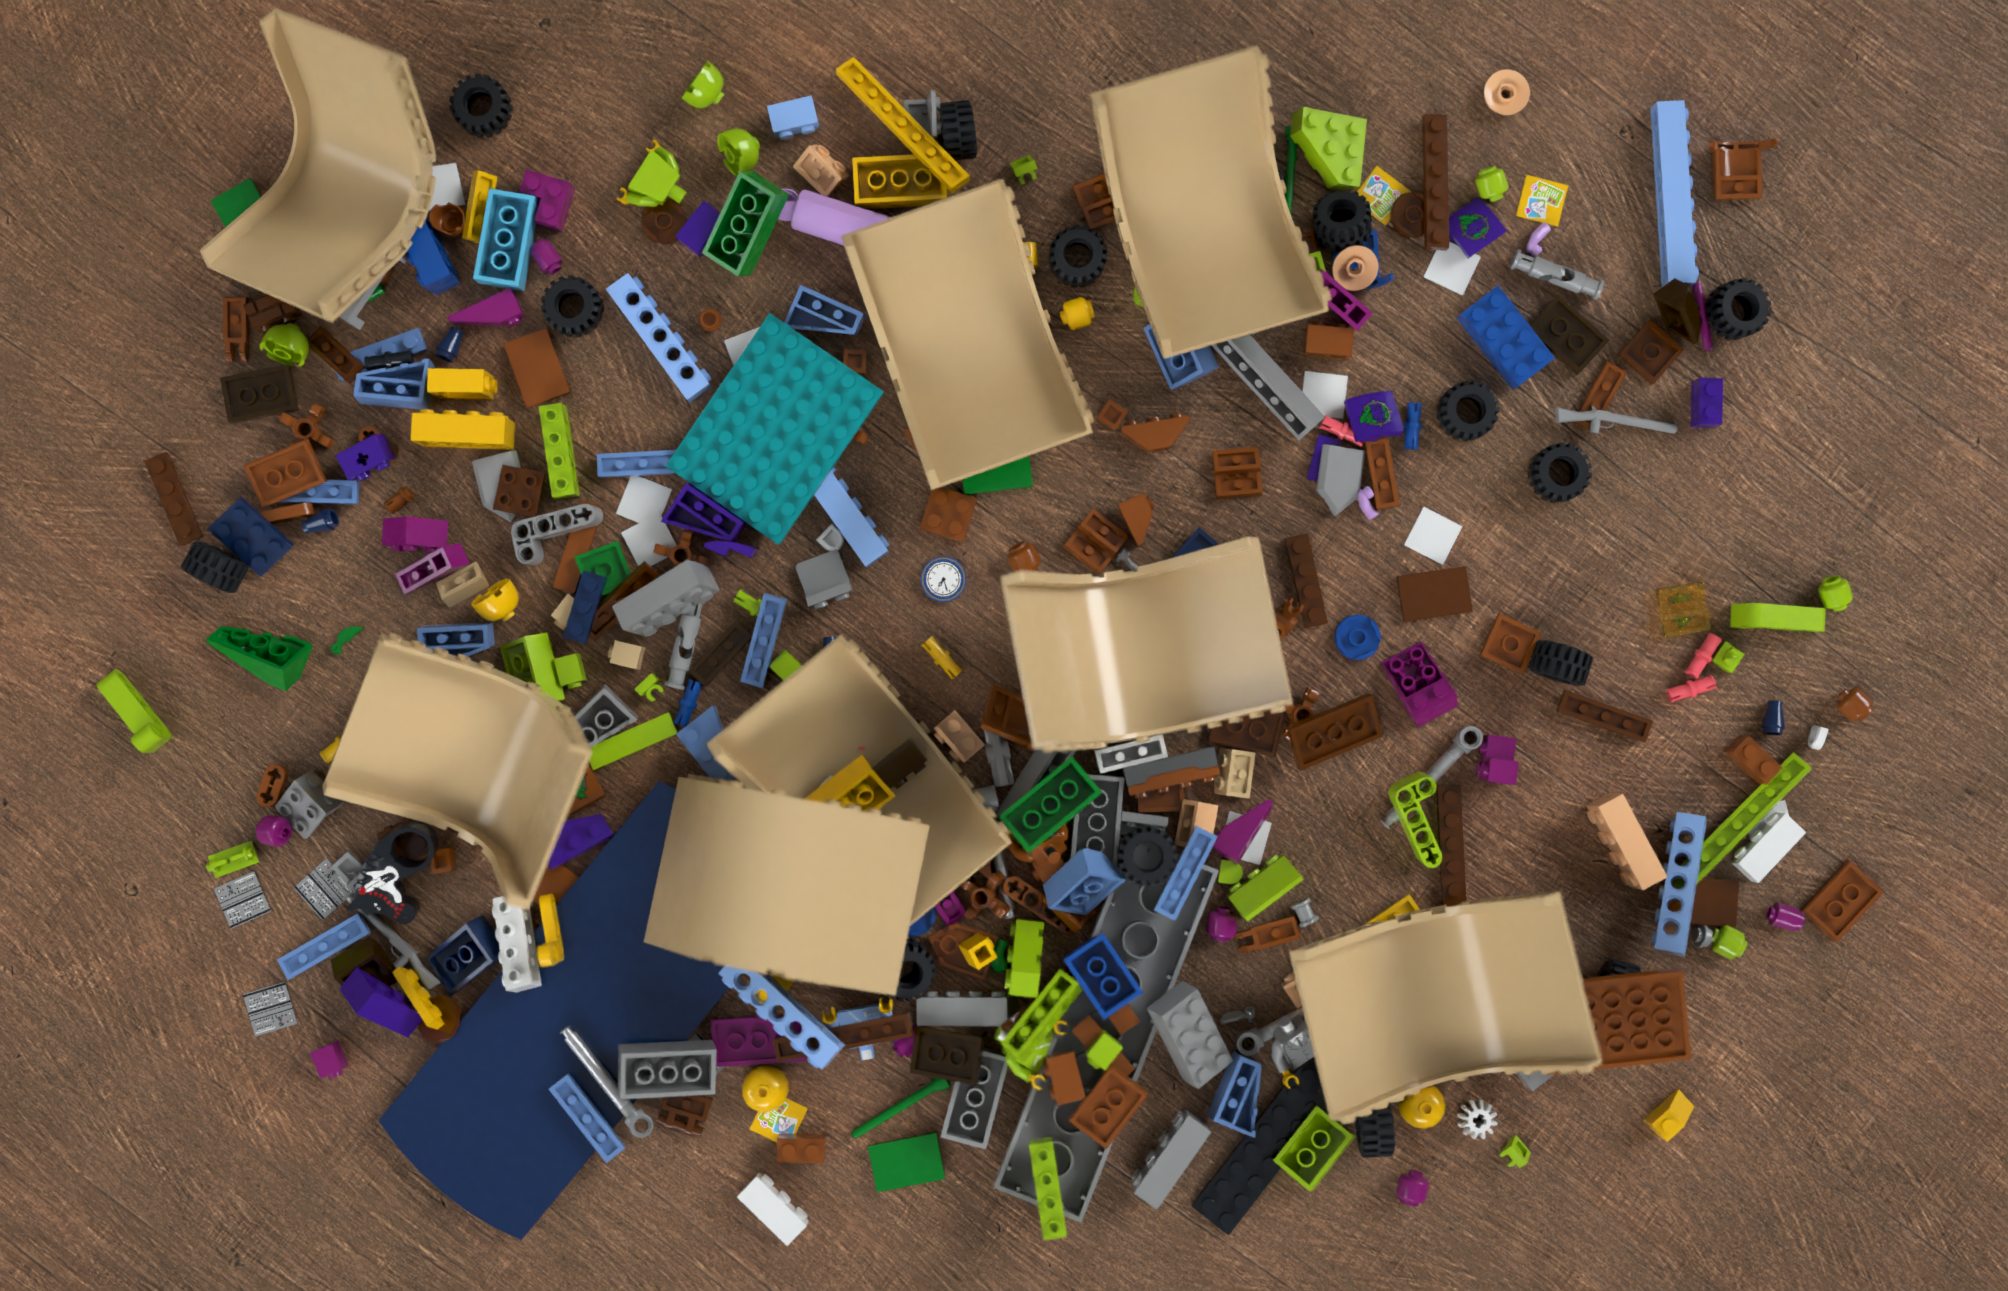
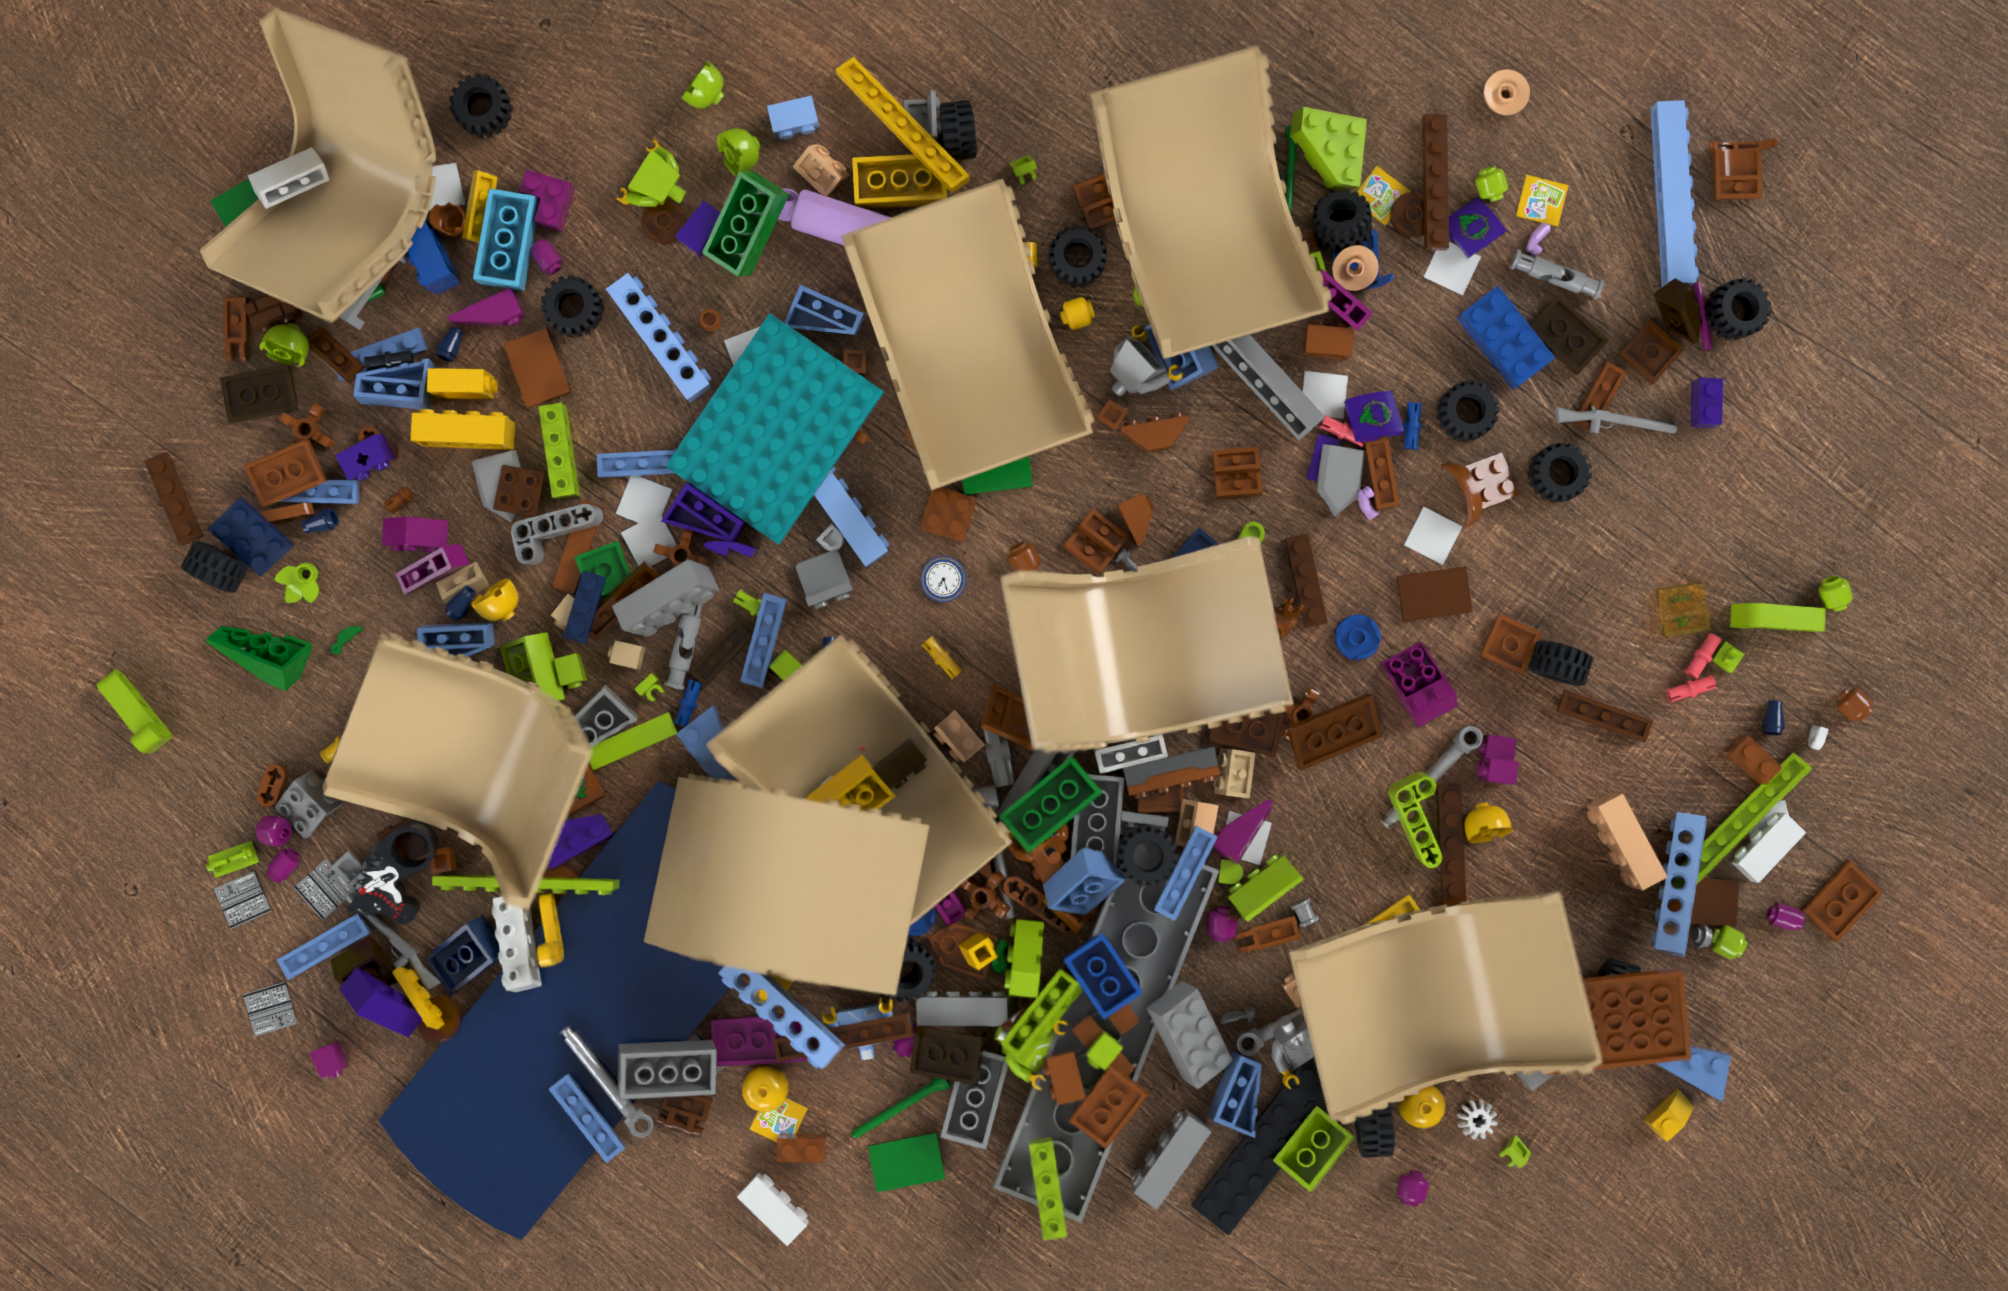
(283, 865): none -> magenta brick
(288, 177): none -> white brick
(297, 585): none -> lime plate
(459, 605): none -> dark blue cone
(557, 884): none -> lime plate
(1137, 367): none -> light grey torso
(1252, 529): none -> lime tile
(1483, 484): none -> piece
(1486, 823): none -> yellow cylinder
(1704, 1070): none -> medium blue wedge

